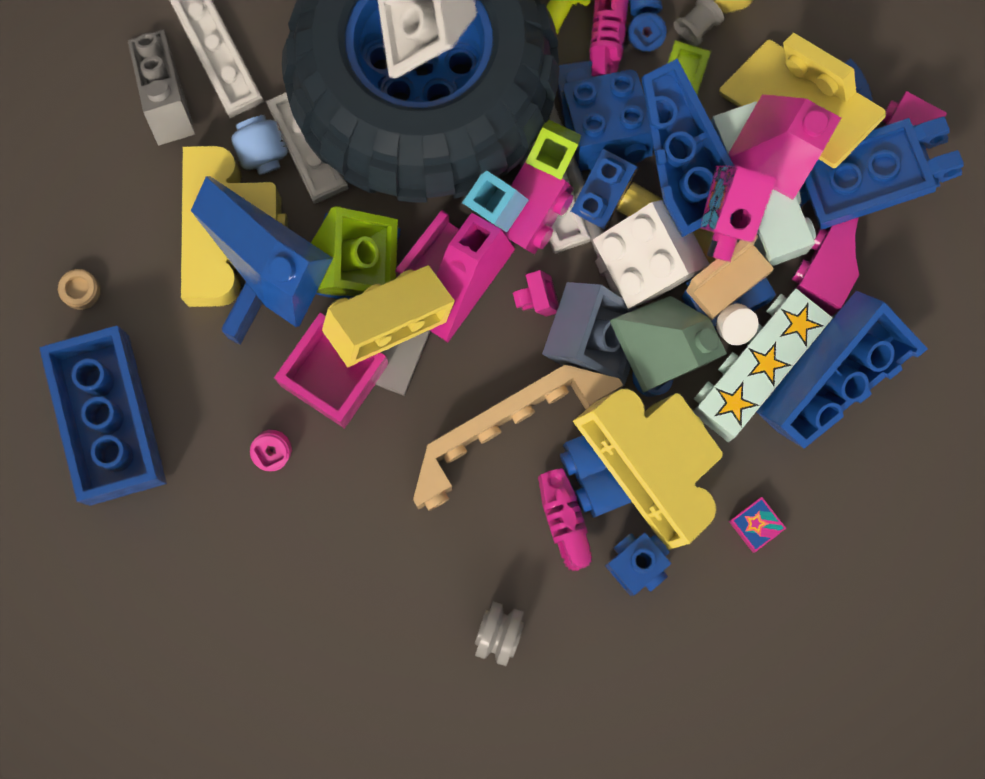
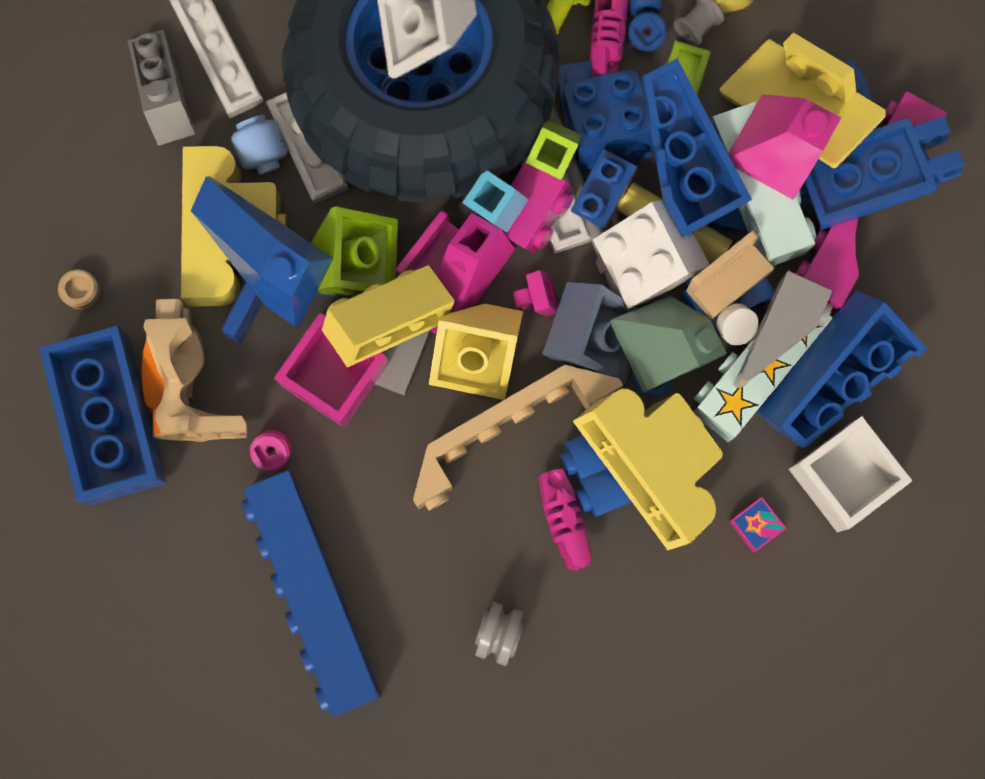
(169, 366): none -> tan hips
(311, 593): none -> blue brick
(476, 350): none -> light yellow slope
(624, 565): blue brick -> none
(739, 194): dark pink torso -> none
(790, 316): none -> light grey slope
(850, 475): none -> white piece

